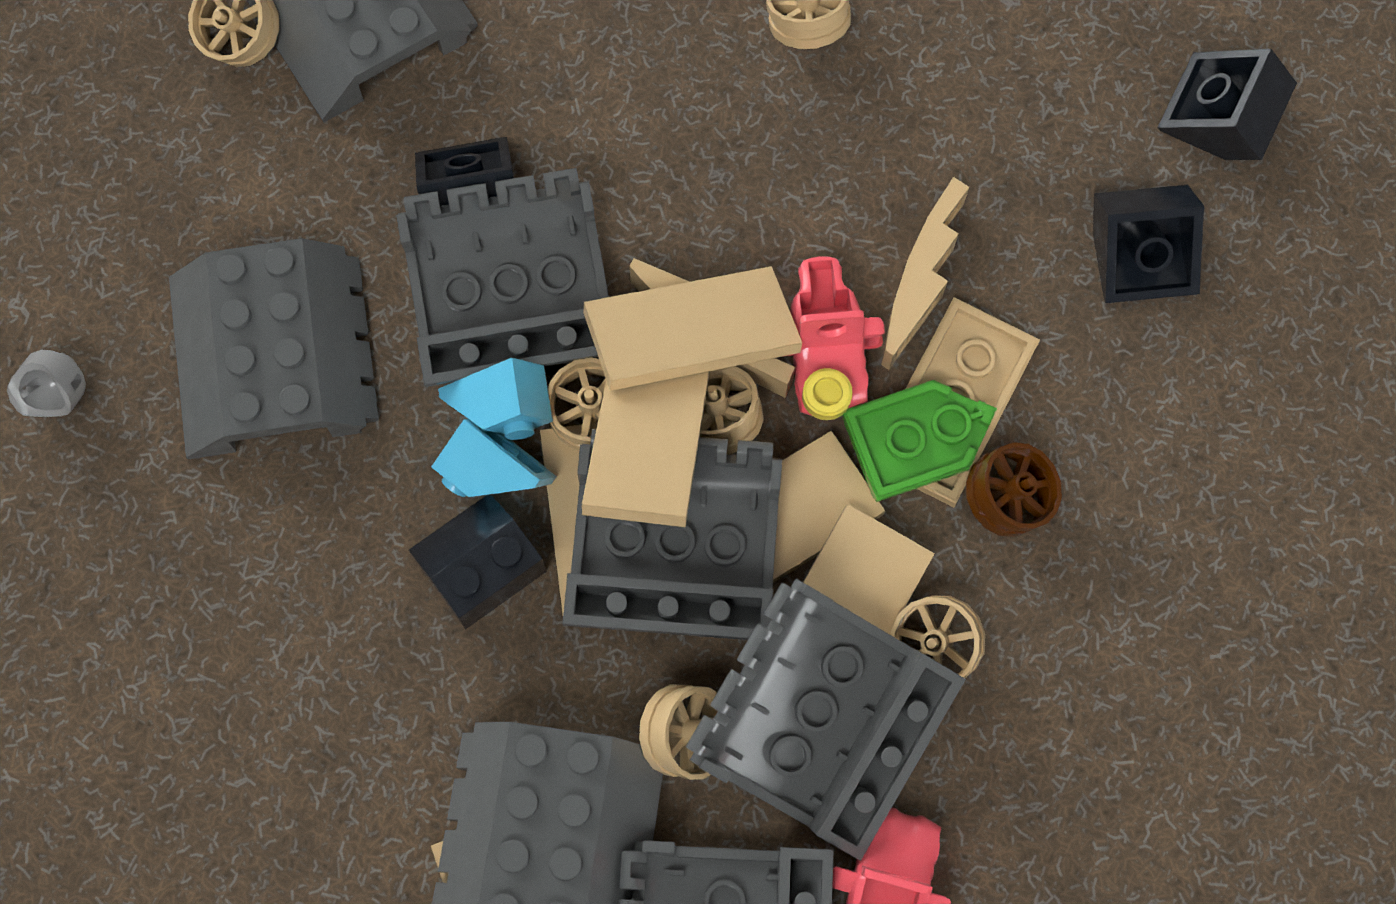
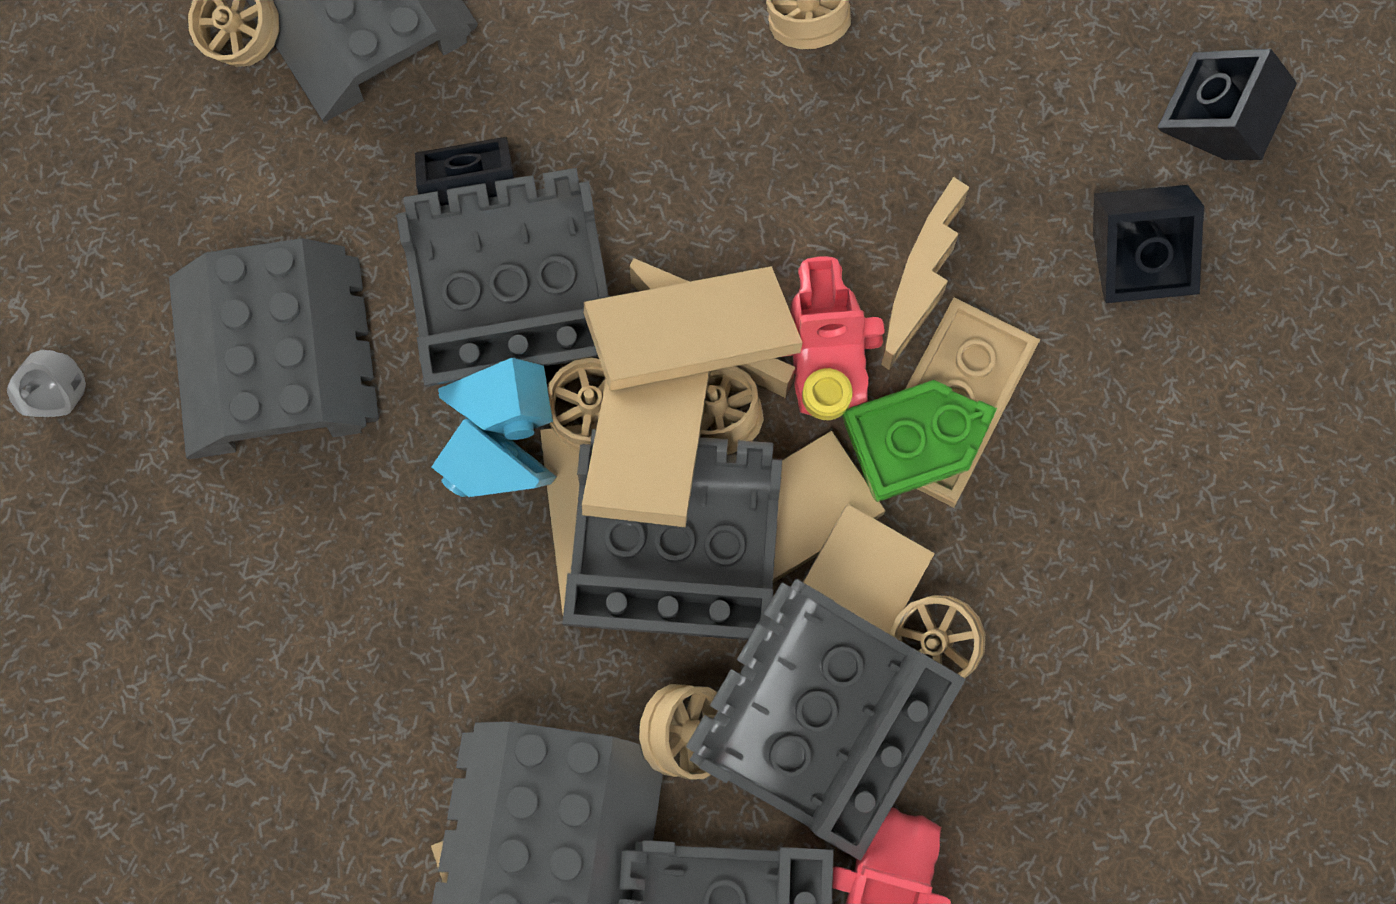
(478, 560): black slope -> none
(1031, 474): reddish brown wheel -> none

